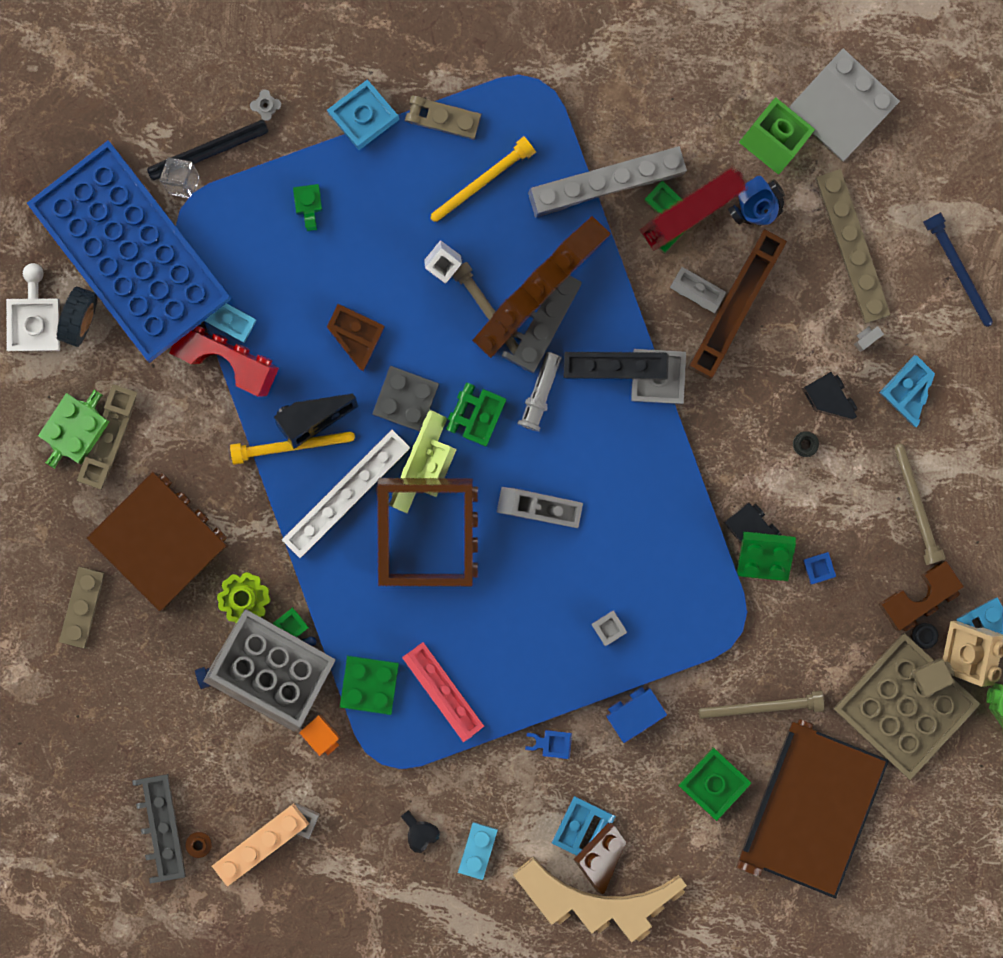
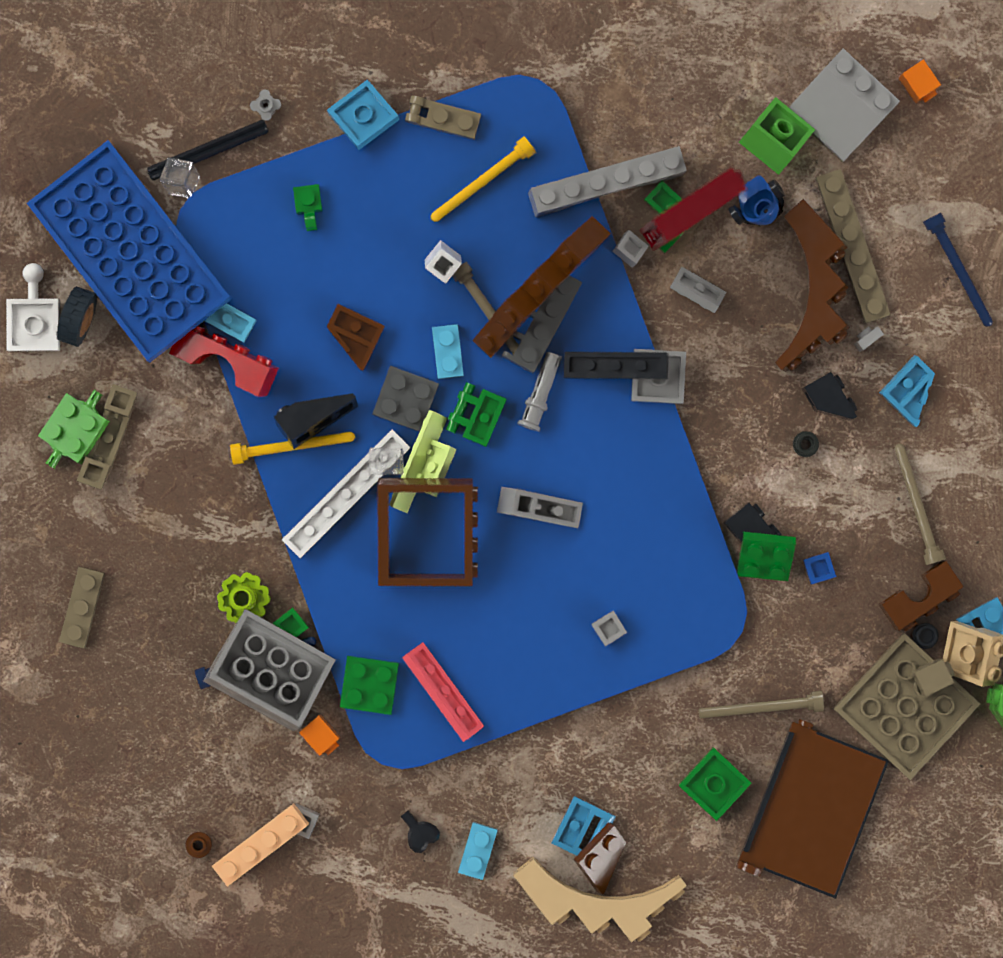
(158, 540): reddish brown panel -> none
(162, 828): dark grey hinge -> none
(386, 461): none -> clear panel
(447, 351): none -> medium azure plate
(554, 744): blue plate -> none
(630, 248): none -> light grey plate
(636, 714): blue brick -> none
(737, 304): reddish brown arch -> none
(825, 286): none -> reddish brown arch
(920, 82): none -> orange brick

